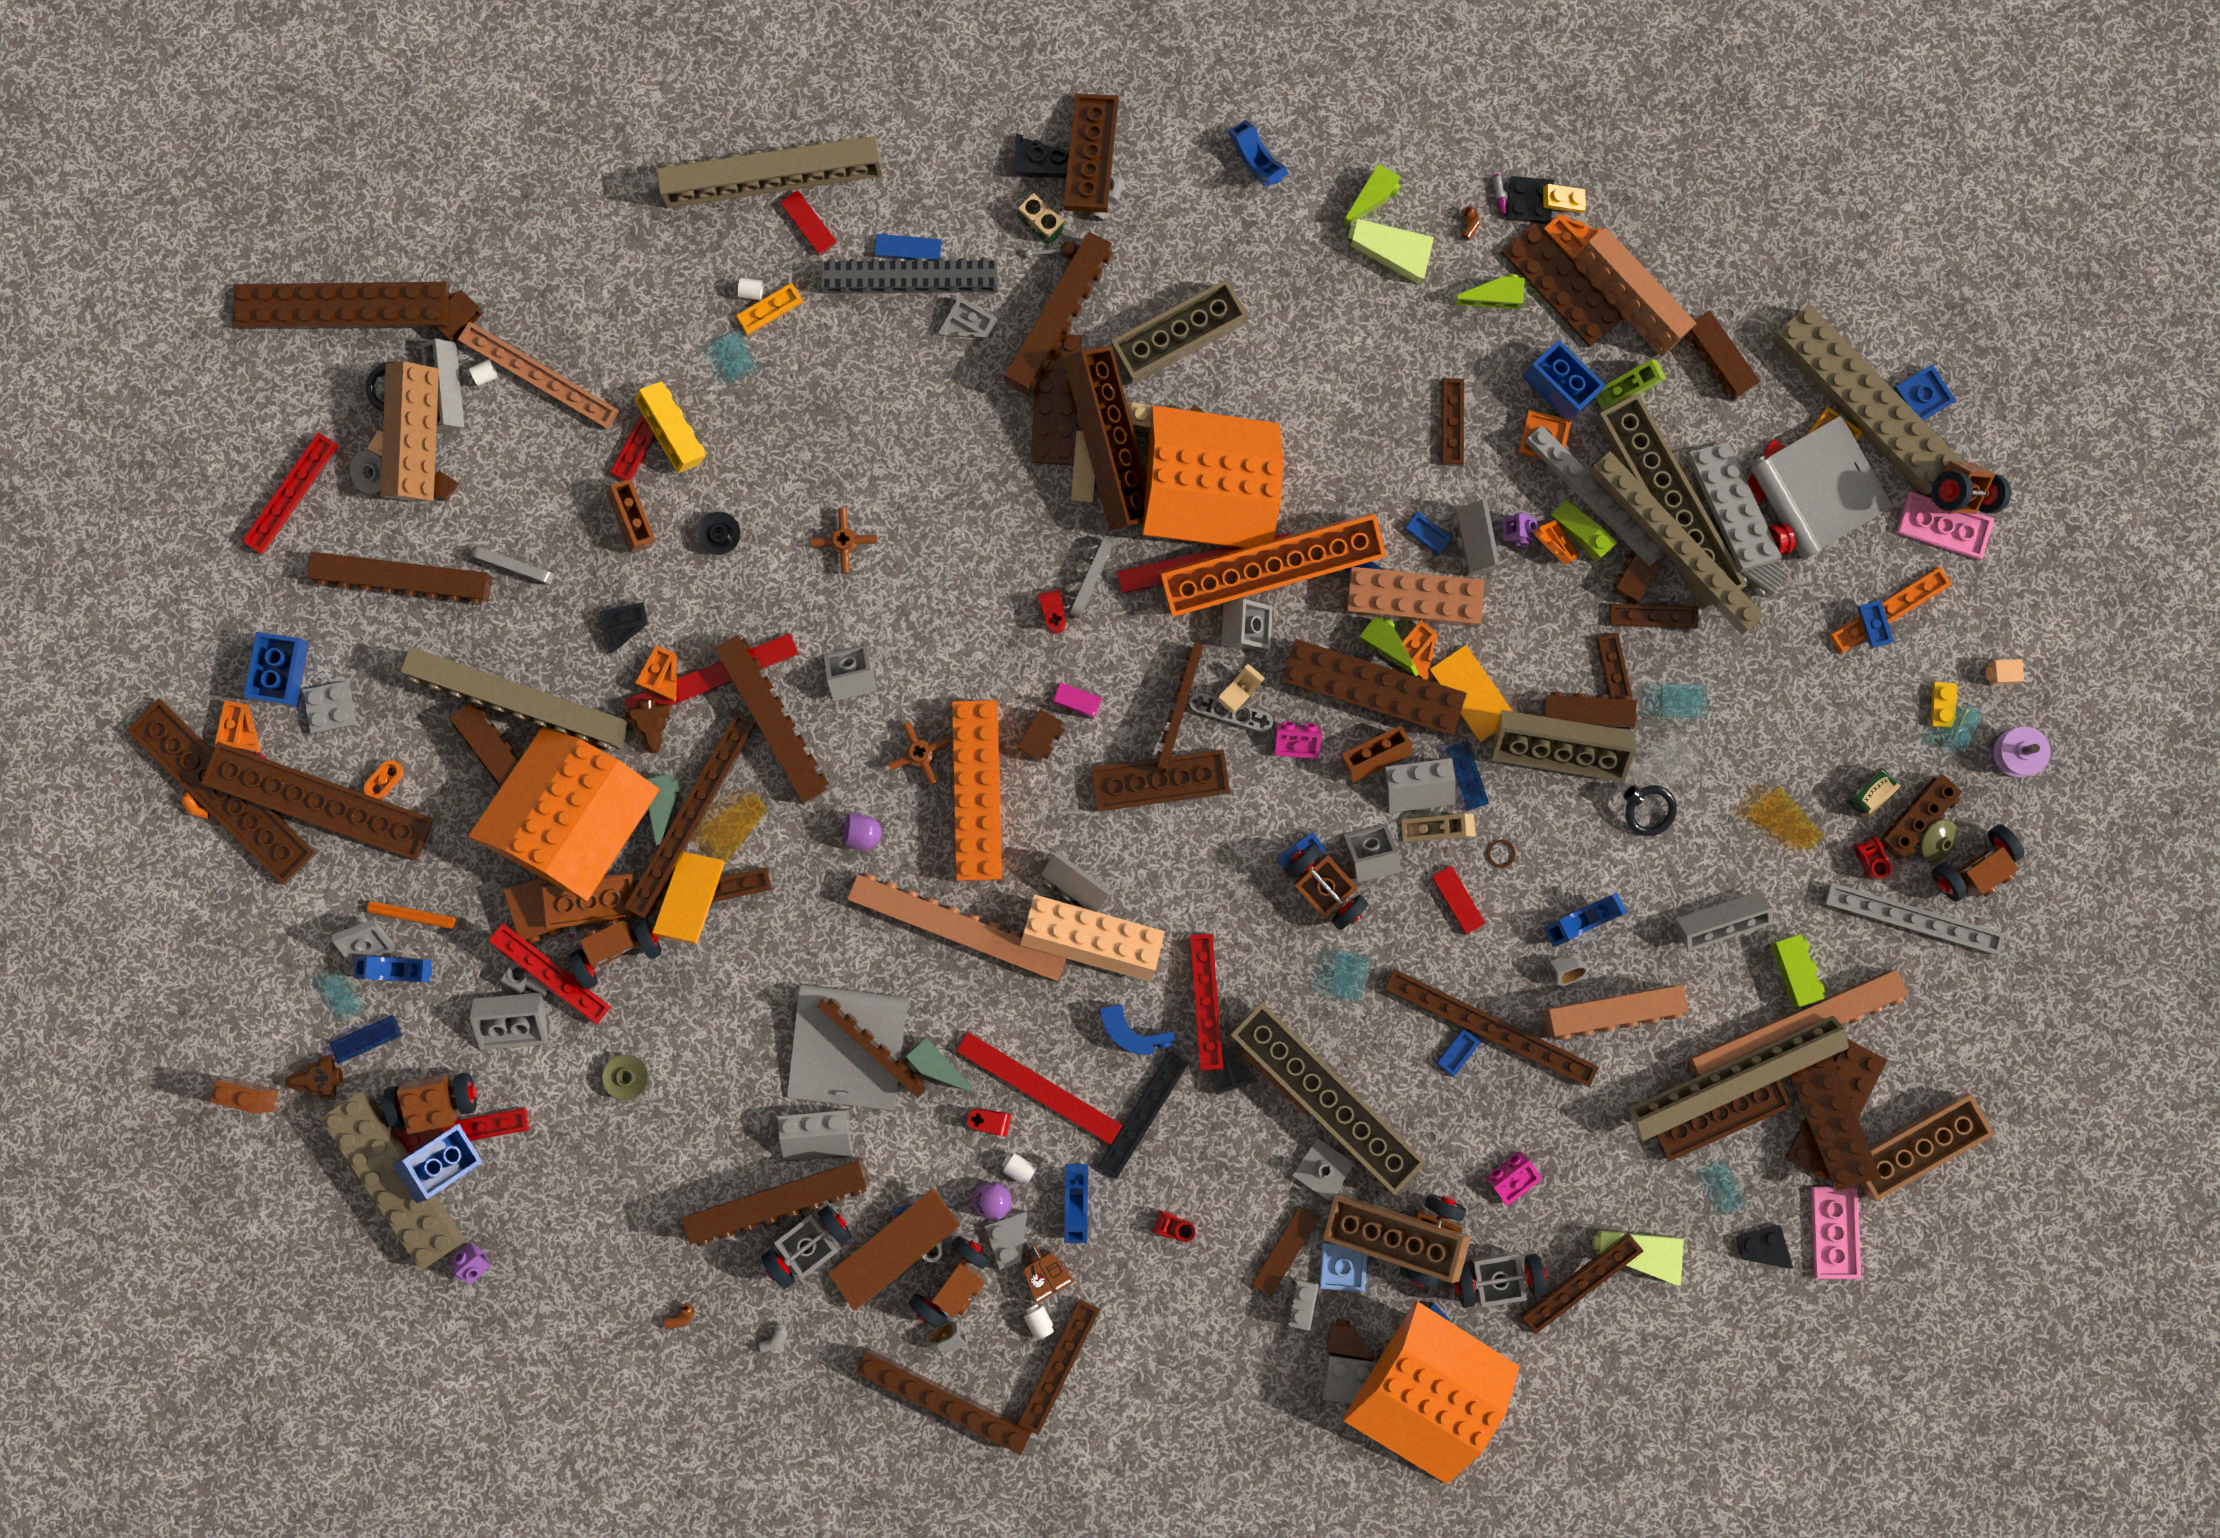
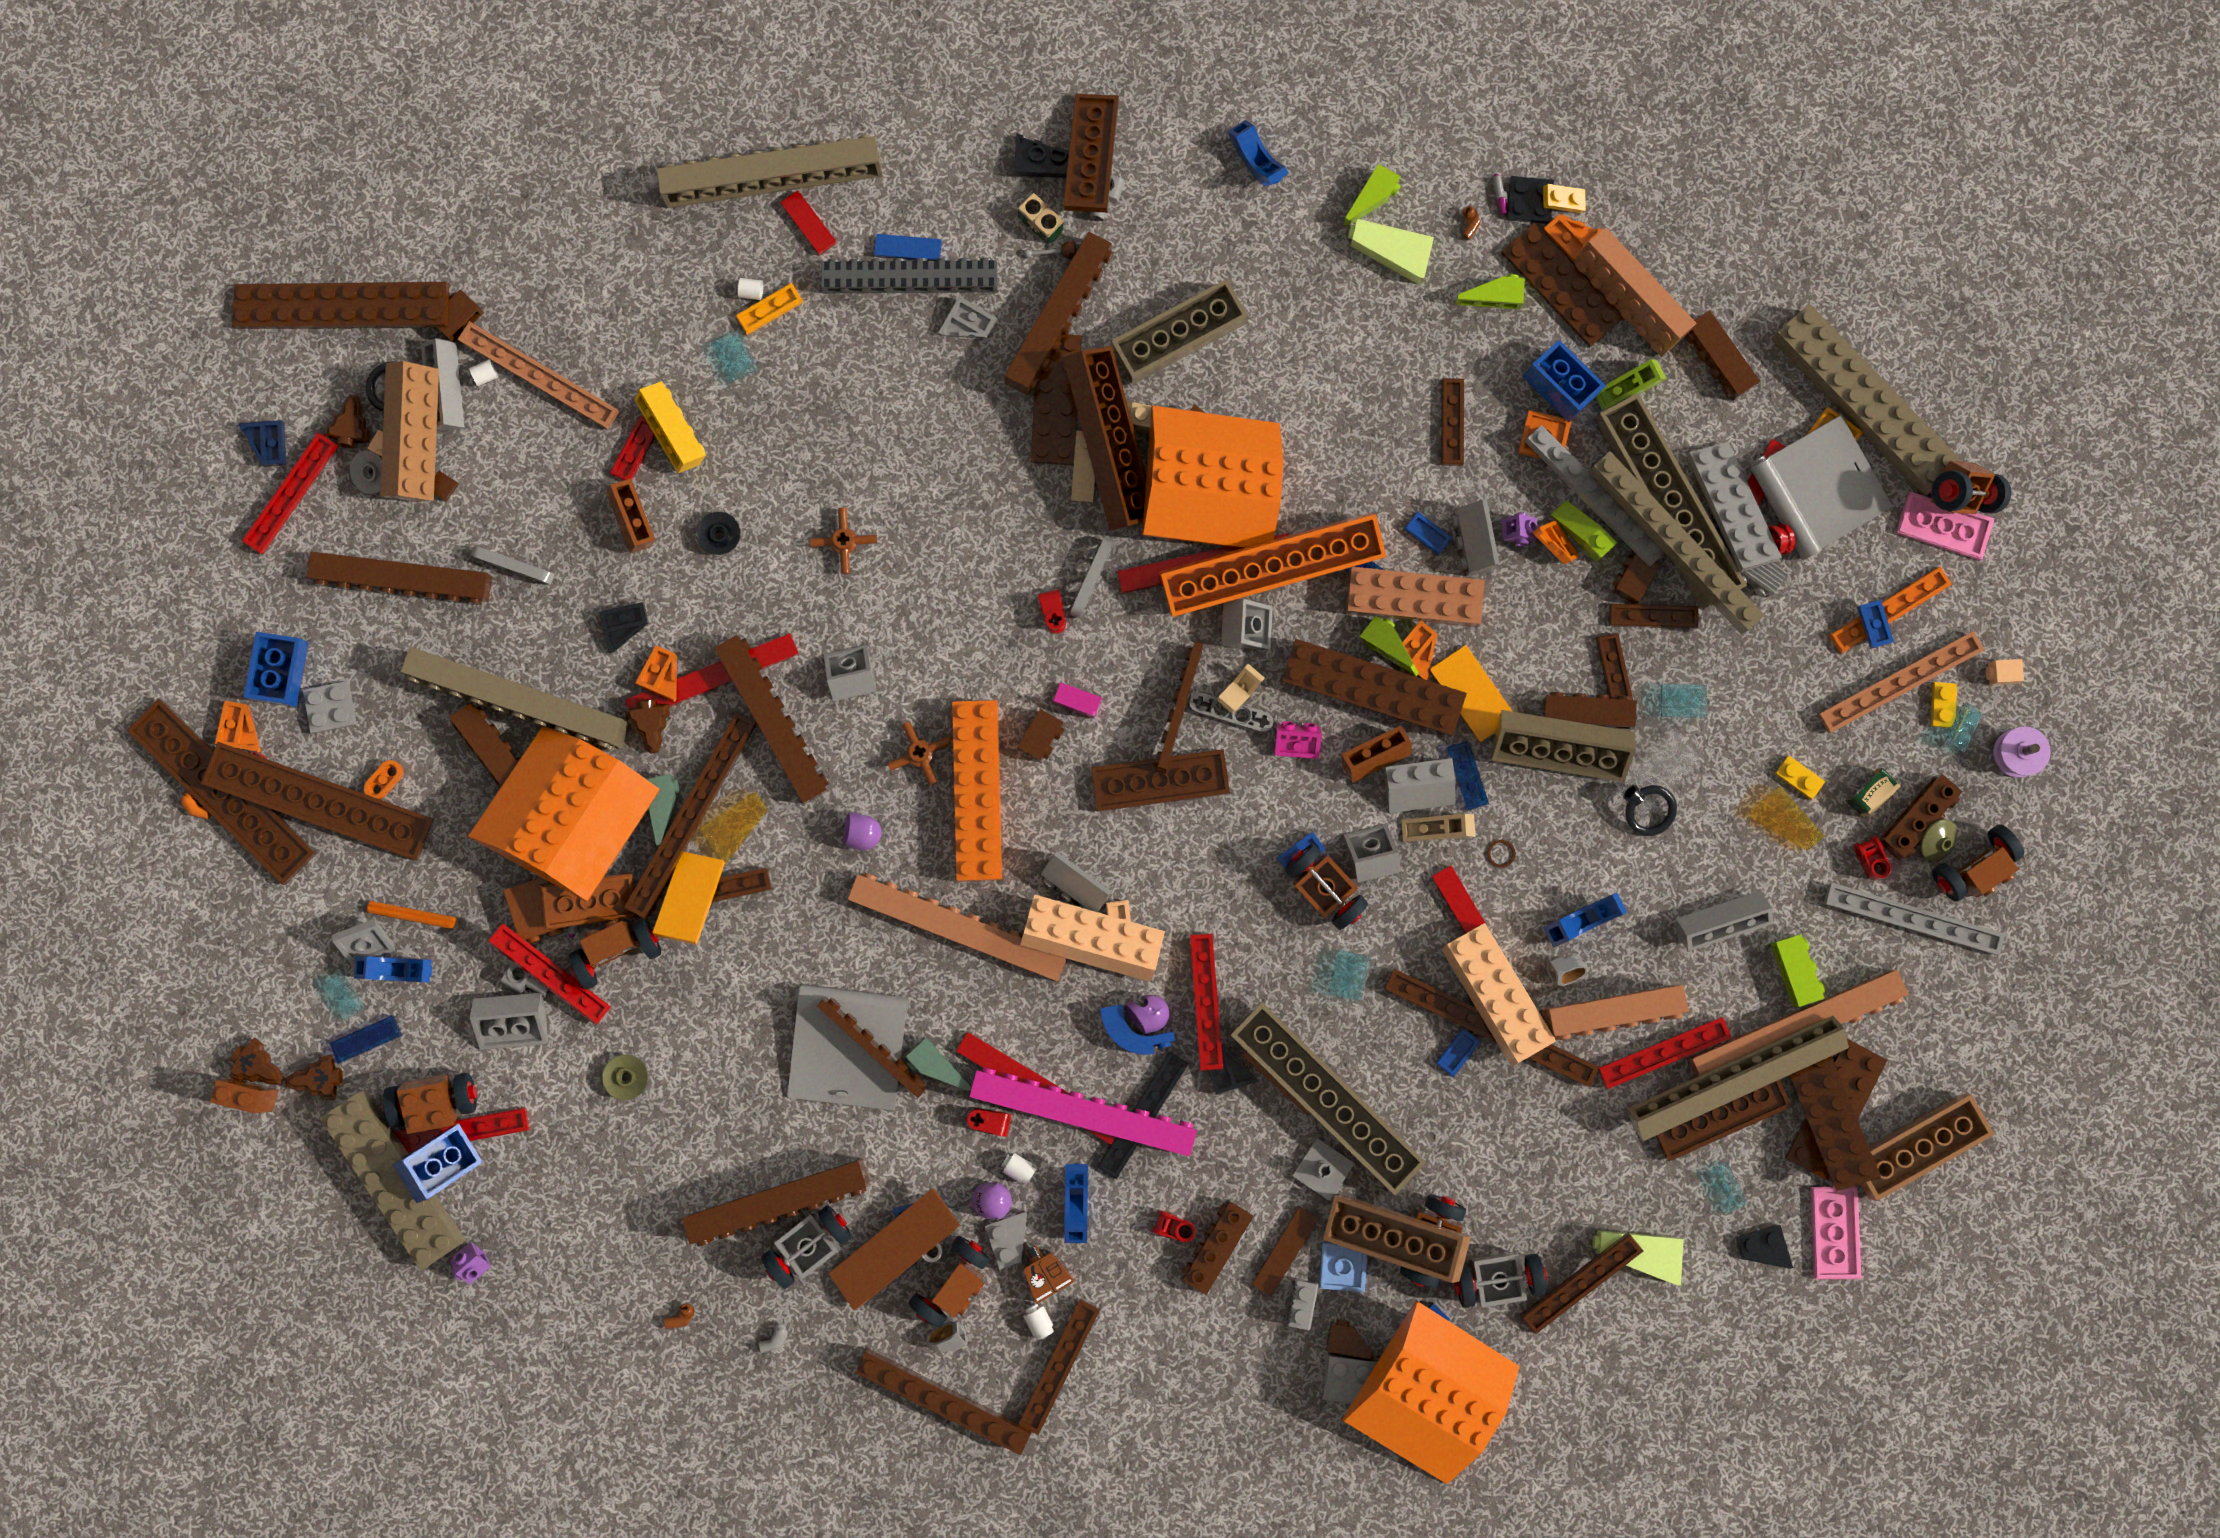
(254, 1064): none -> reddish brown rock
(267, 441): none -> dark blue wing
(348, 425): none -> reddish brown rock
(815, 1135): light grey slope -> none
(1083, 1113): none -> dark pink brick
(1118, 909): none -> light nougat tile
(1152, 1016): none -> medium lavender helmet
(1217, 1247): none -> reddish brown brick
(1498, 994): none -> light nougat brick
(1513, 1178): dark pink bracket -> none
(1664, 1052): none -> red plate
(1799, 777): none -> yellow plate
(1901, 682): none -> nougat plate
(1925, 393): blue plate -> none

